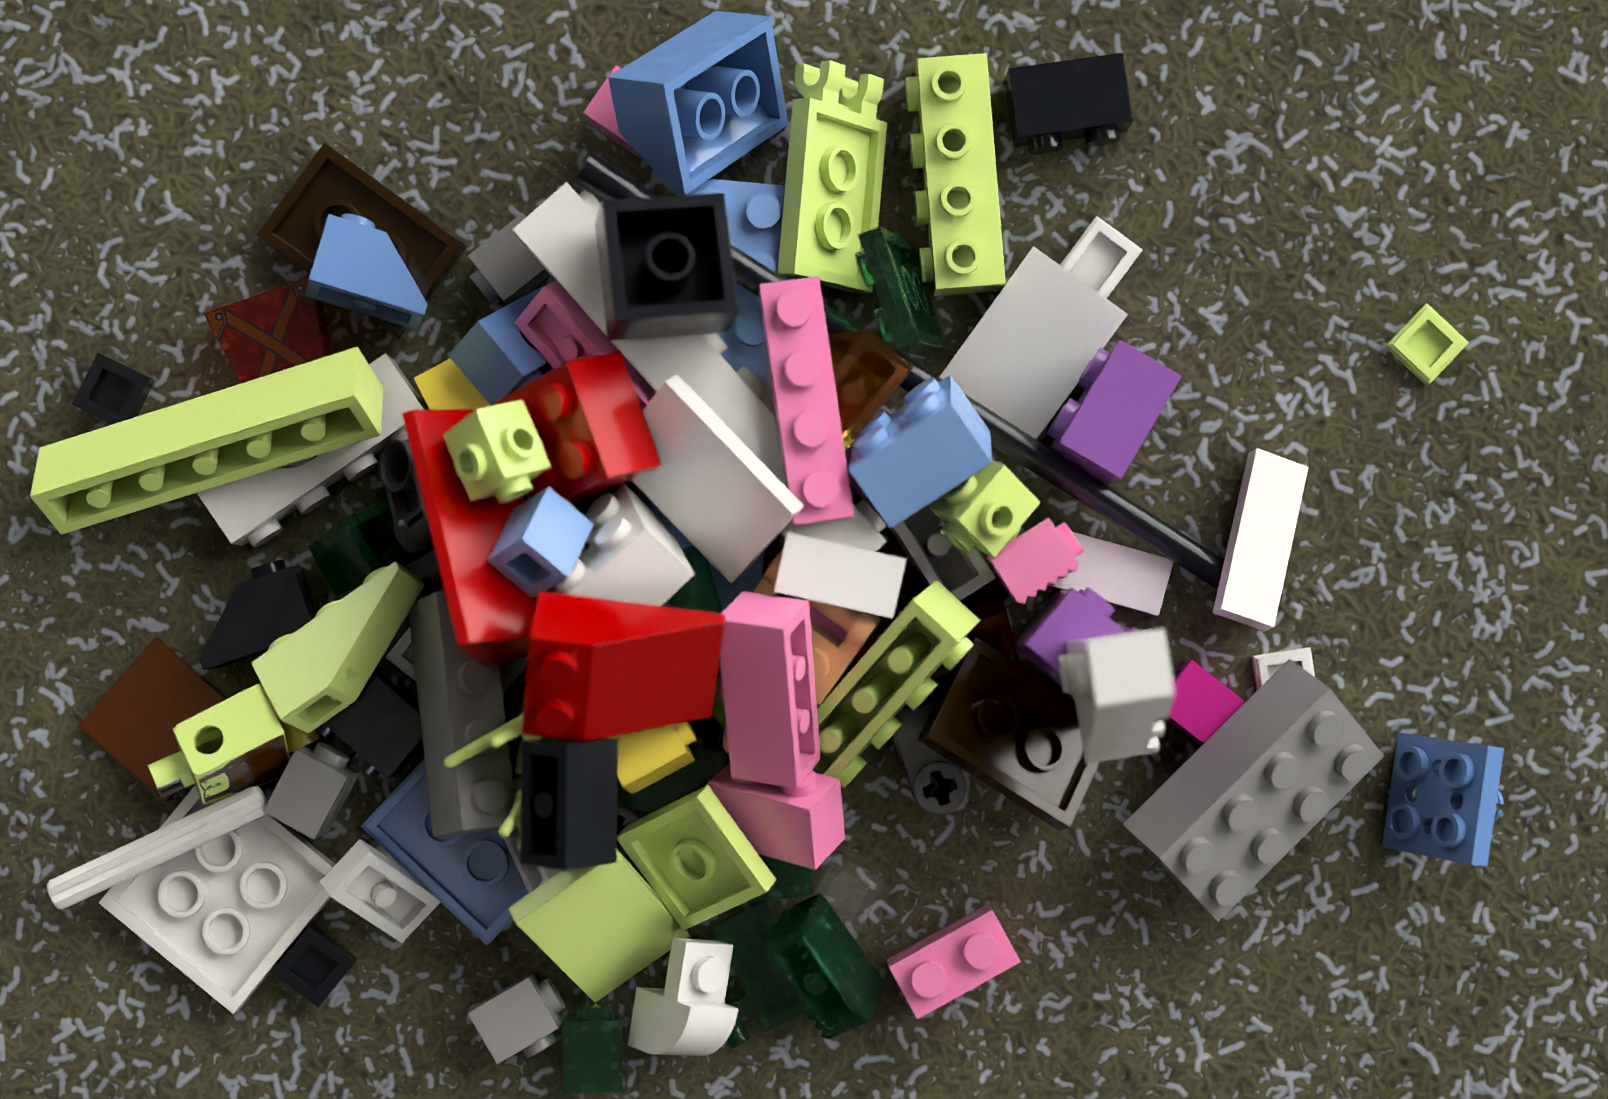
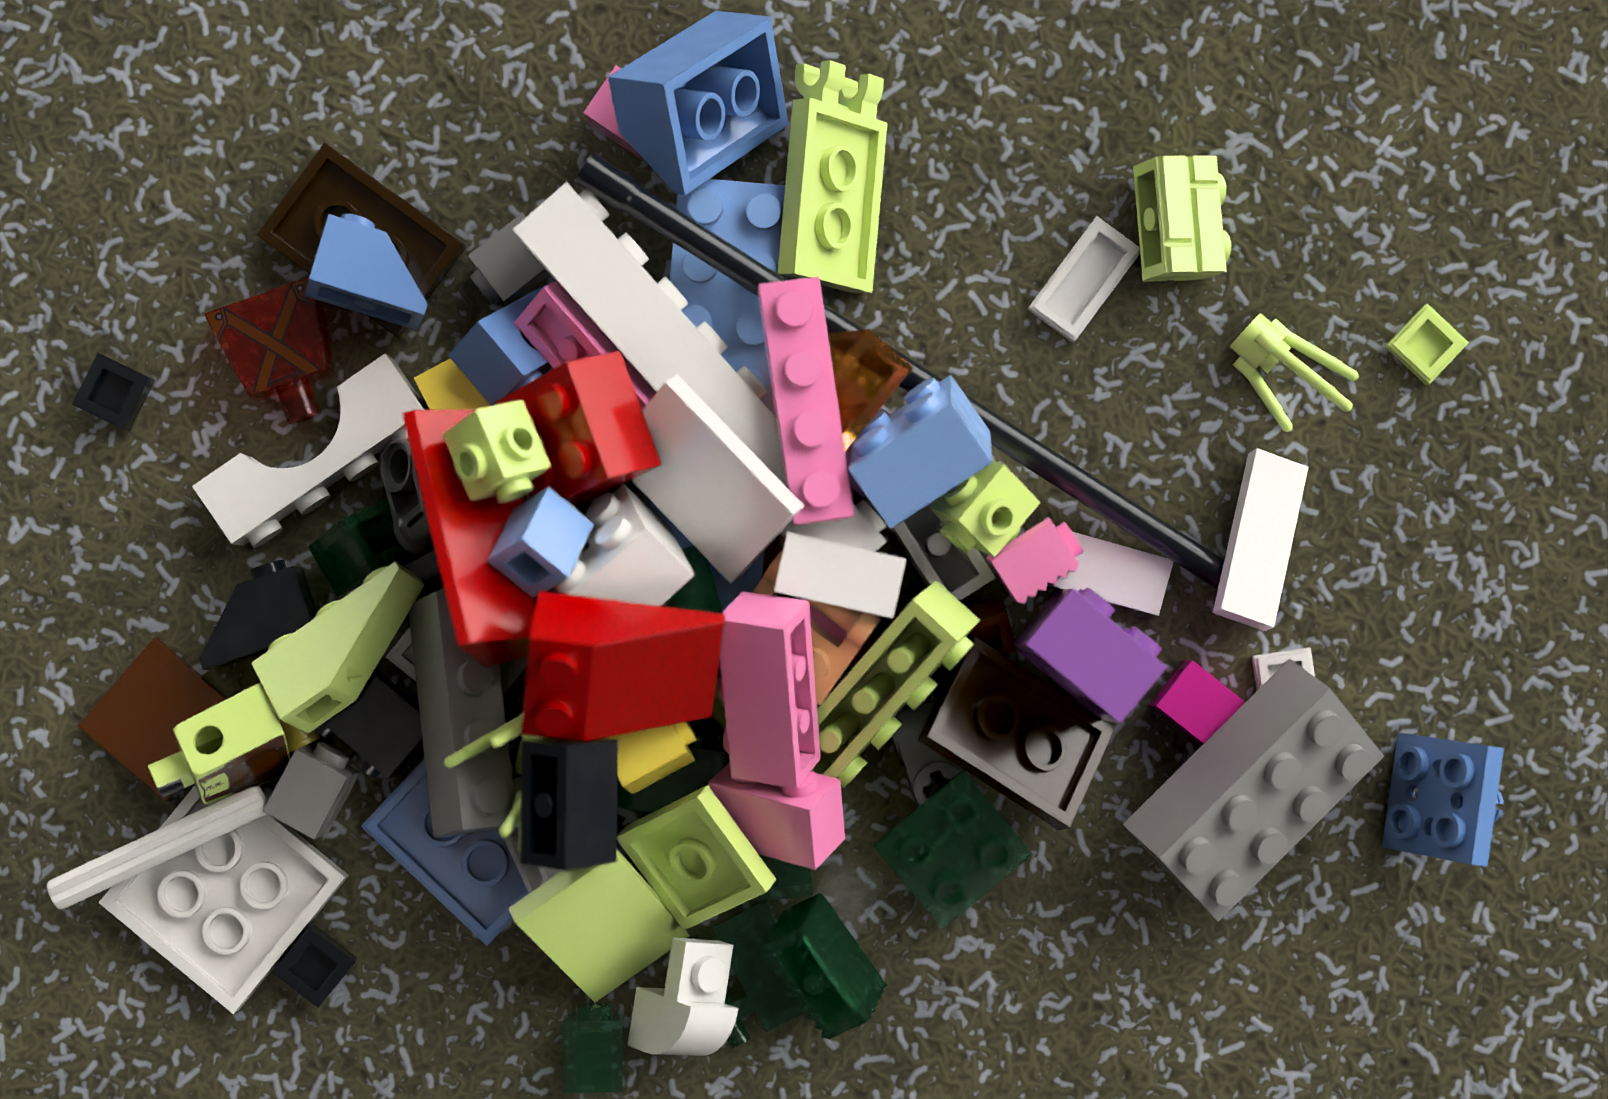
(208, 441): yellowish green brick -> none
(379, 890): white slope -> none
(519, 1018): light grey brick -> none
(666, 266): black brick -> none
(906, 308): clear green plate -> none
(952, 849): none -> clear green hinge
(953, 961): bright pink brick -> none
(958, 174): yellowish green brick -> none
(1034, 343): white tile -> none
(1068, 102): black brick -> none
(1114, 412): medium lavender brick -> none
(1119, 692): white wedge -> none
(1181, 218): none -> yellowish green brick
(1266, 345): none -> yellowish green plant

